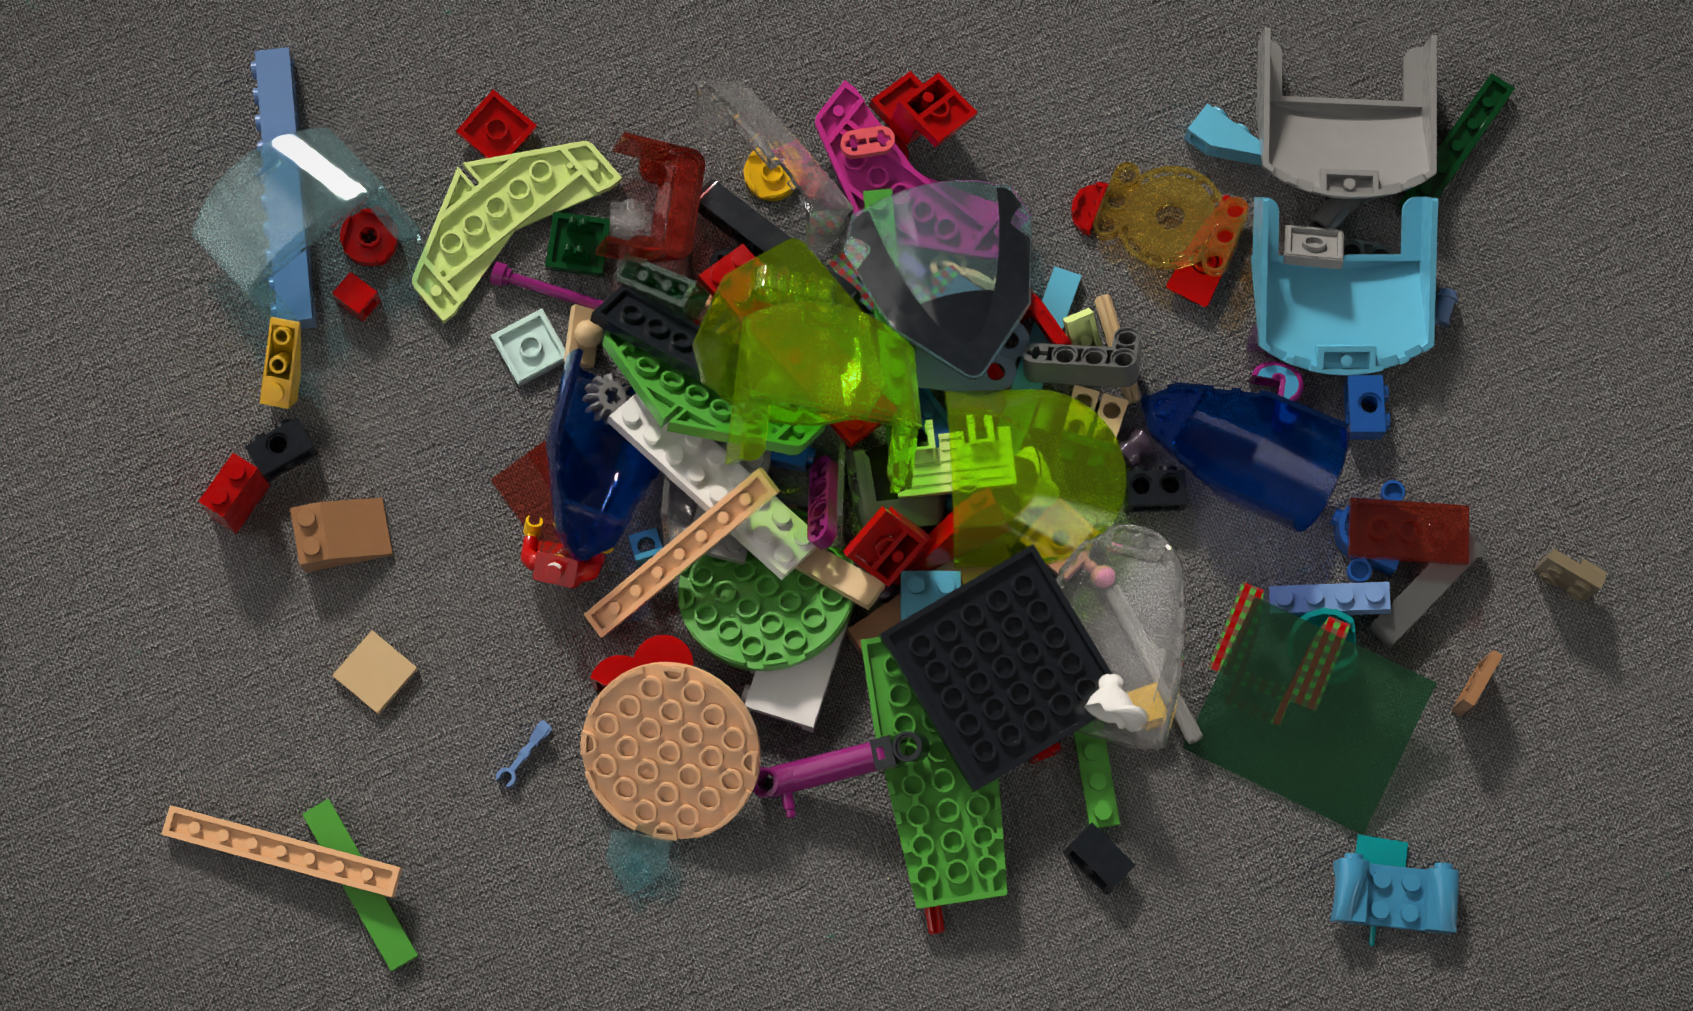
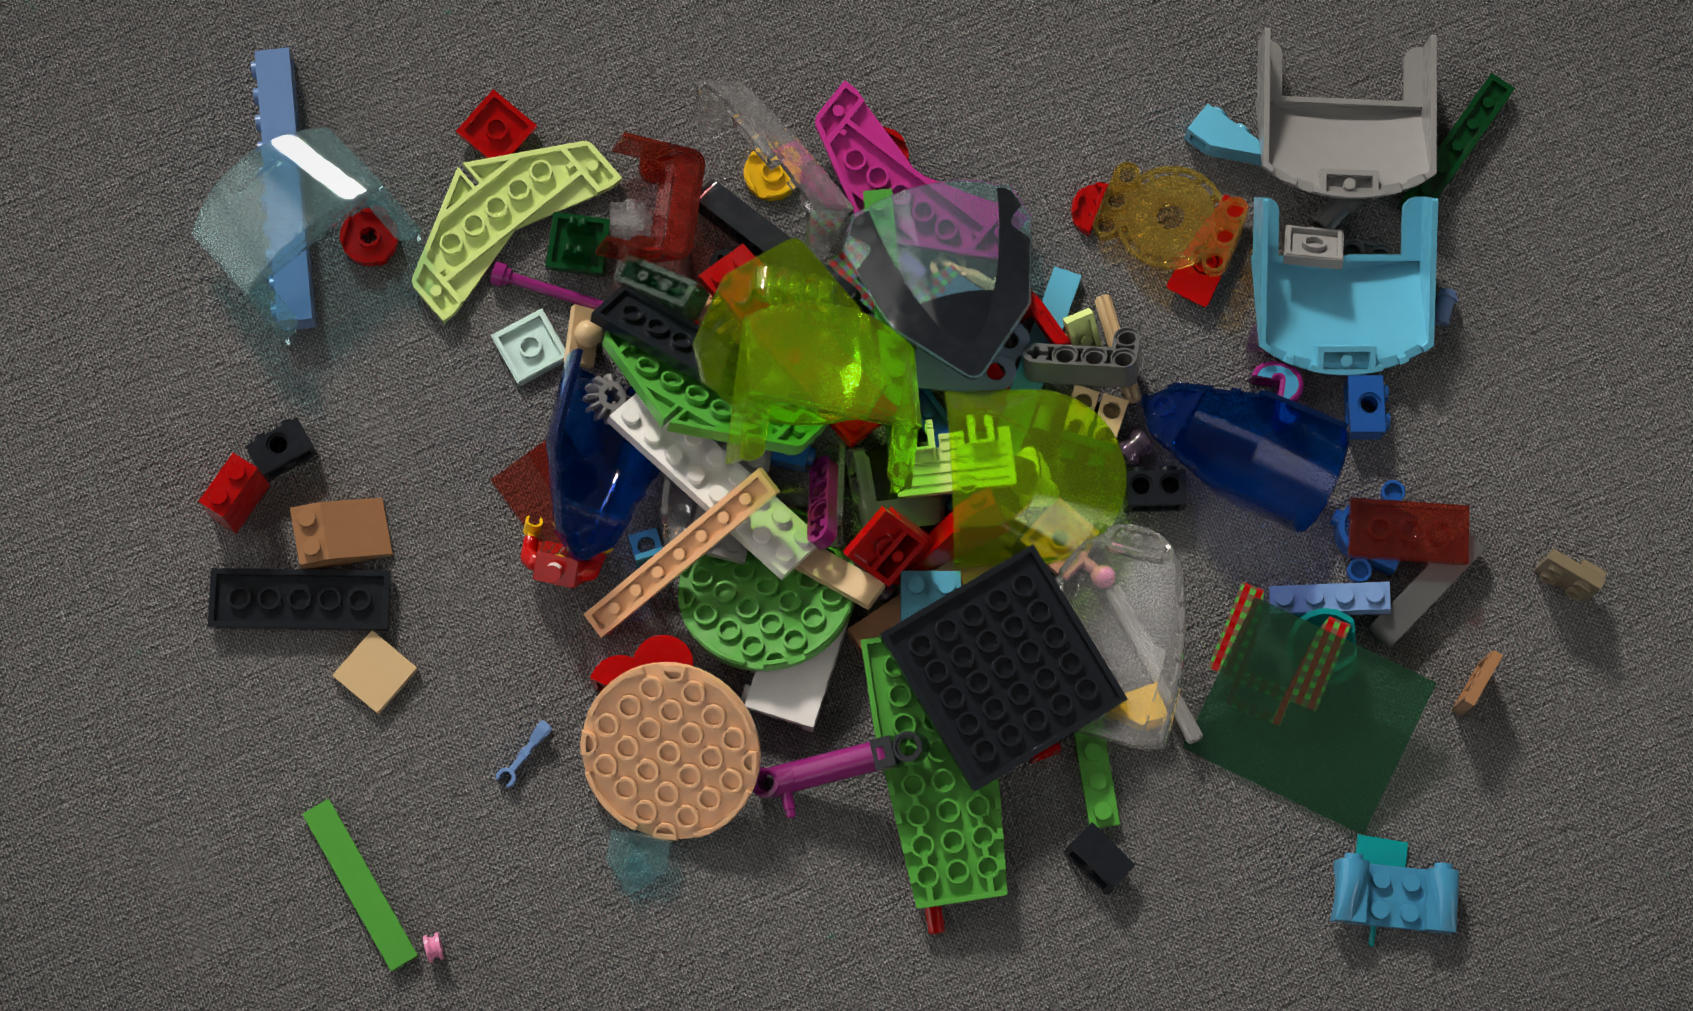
(282, 364): yellow slope -> none
(282, 851): light nougat plate -> none
(299, 599): none -> black plate
(356, 297): red panel -> none
(433, 947): none -> bright pink bush
(867, 149): coral beam -> none
(923, 109): red bracket -> none
(1113, 705): white hair -> none

